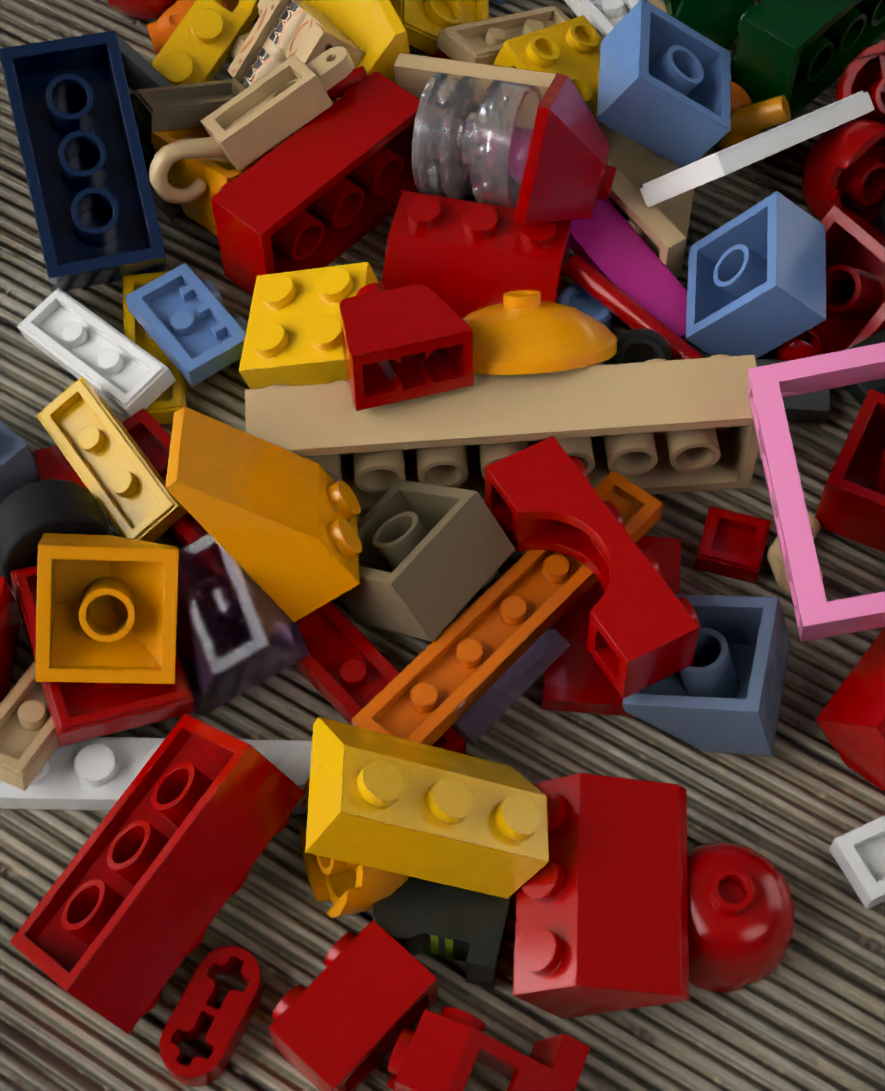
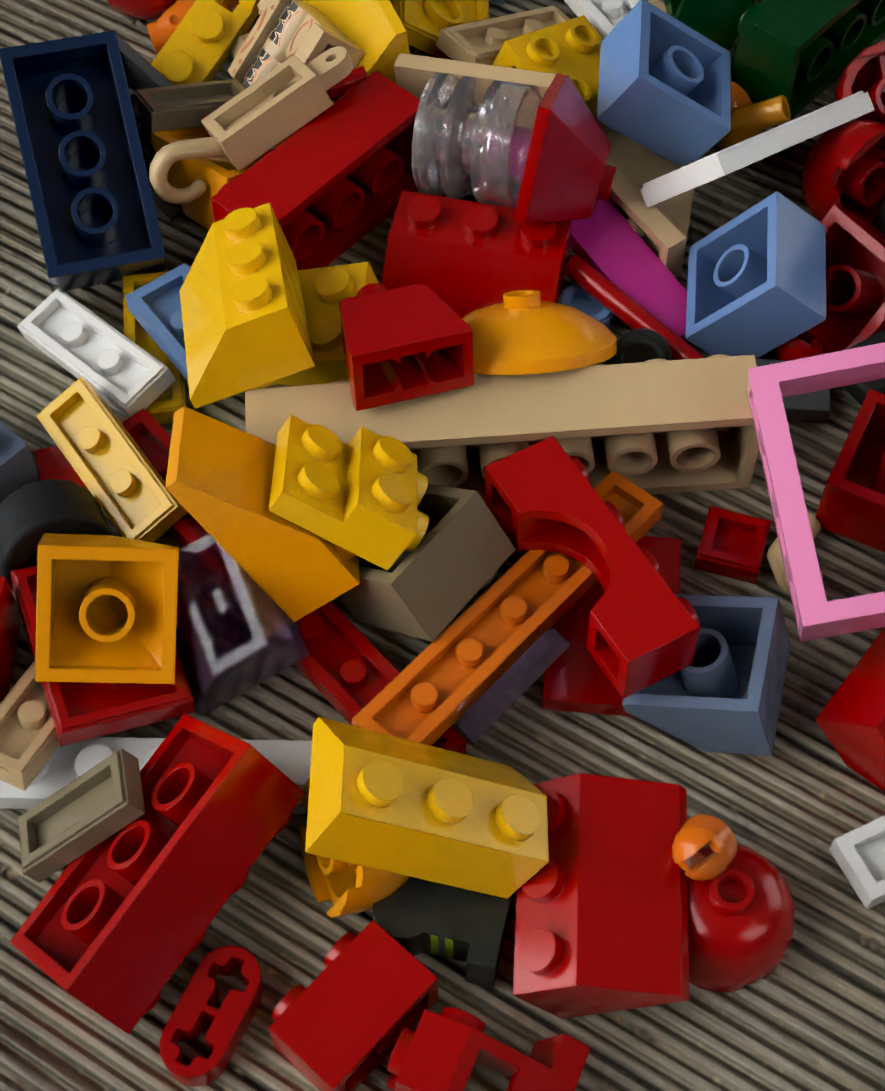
(81, 815): none -> dark tan tile
(243, 308): none -> yellow slope
(350, 493): none -> yellow plate
(694, 835): none -> orange hinge

